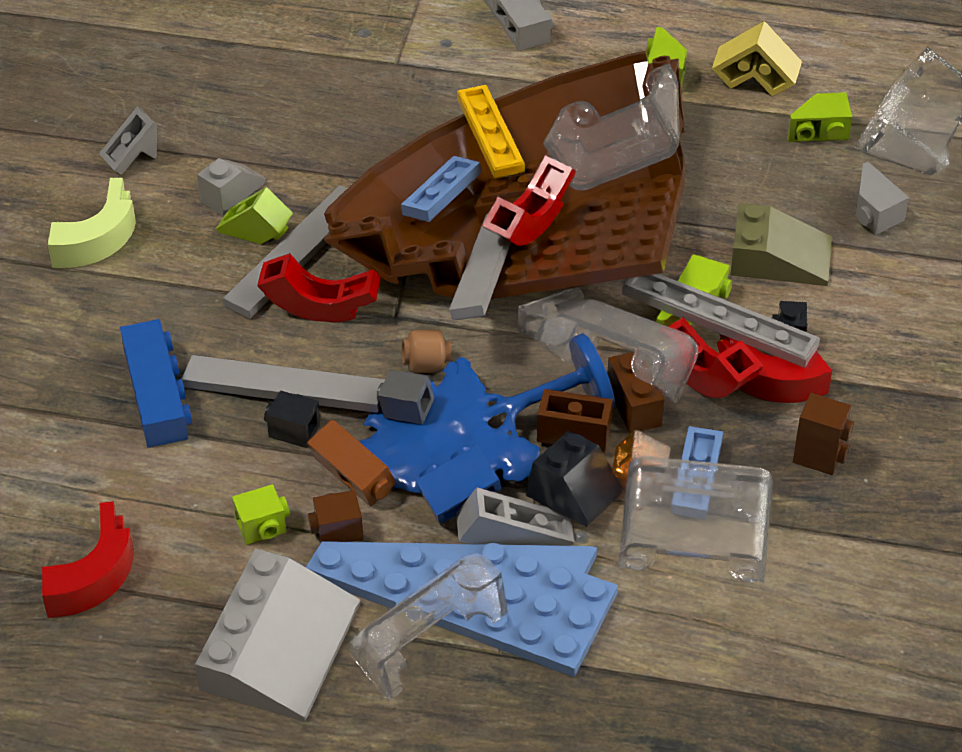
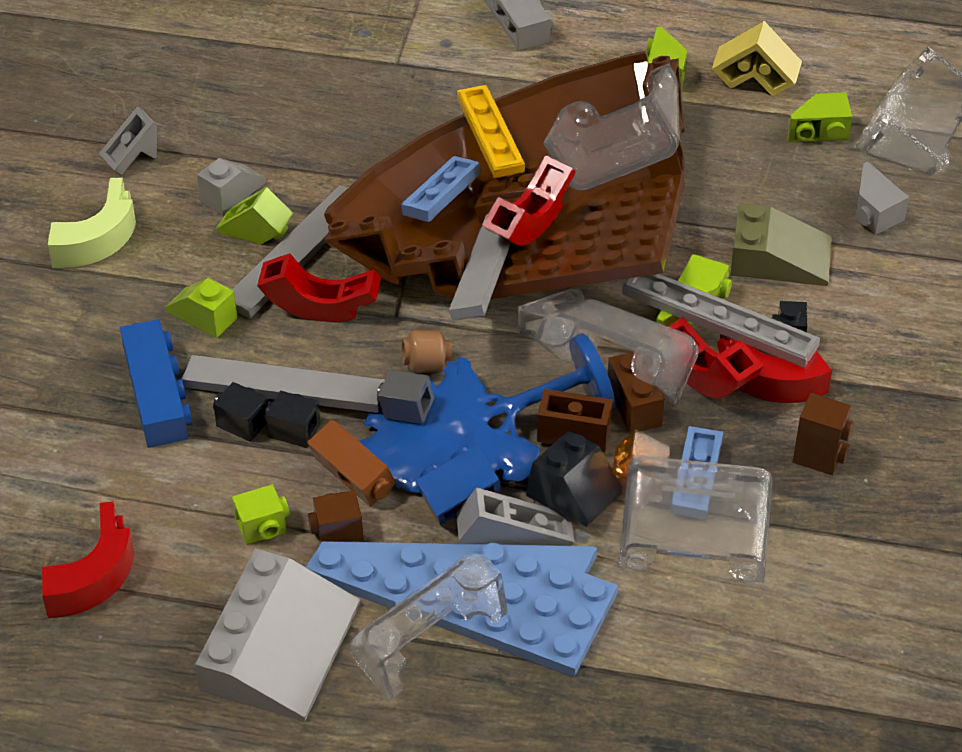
(205, 306): none -> lime slope
(240, 411): none -> black brick

